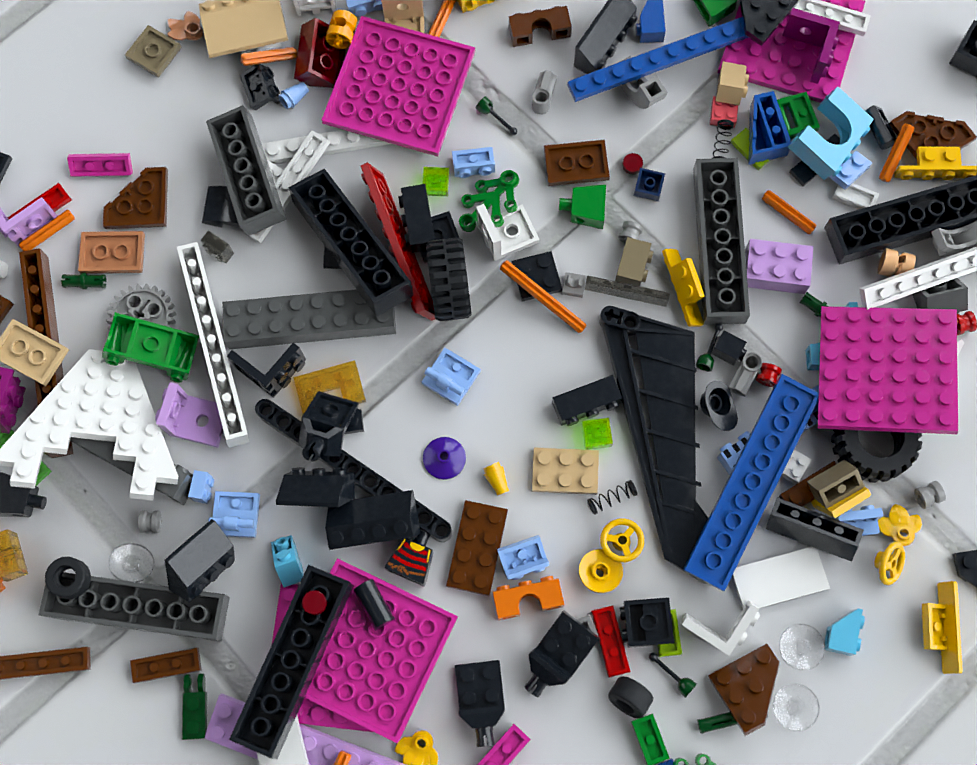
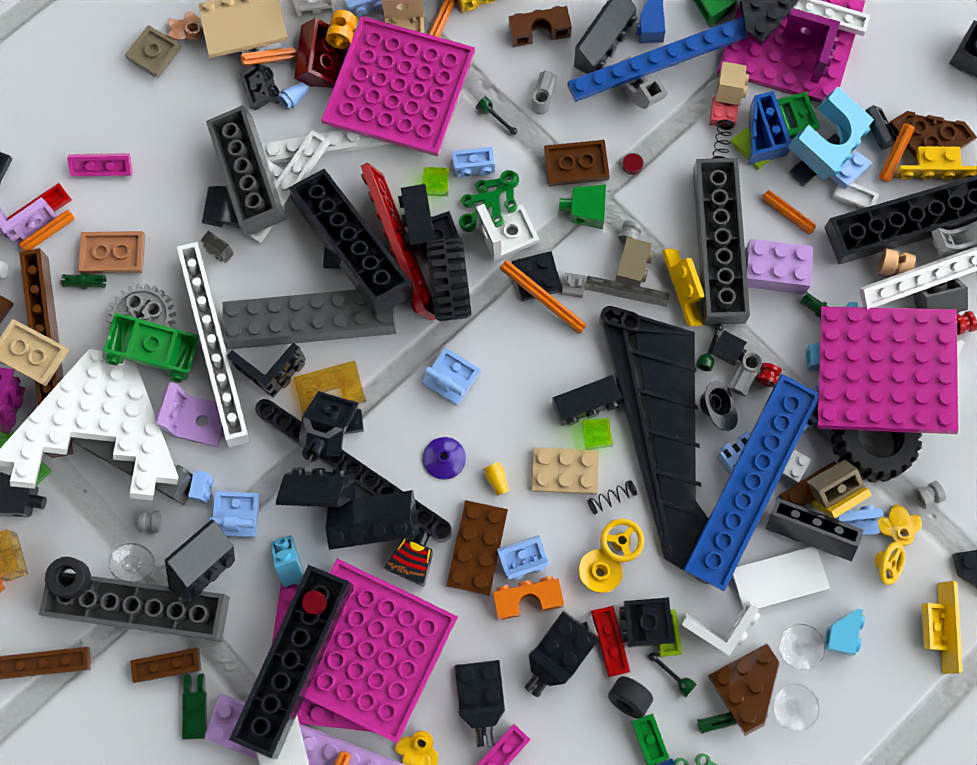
(140, 203): reddish brown plate -> none
(373, 604): black brick -> none
(649, 184): dark blue piece -> none

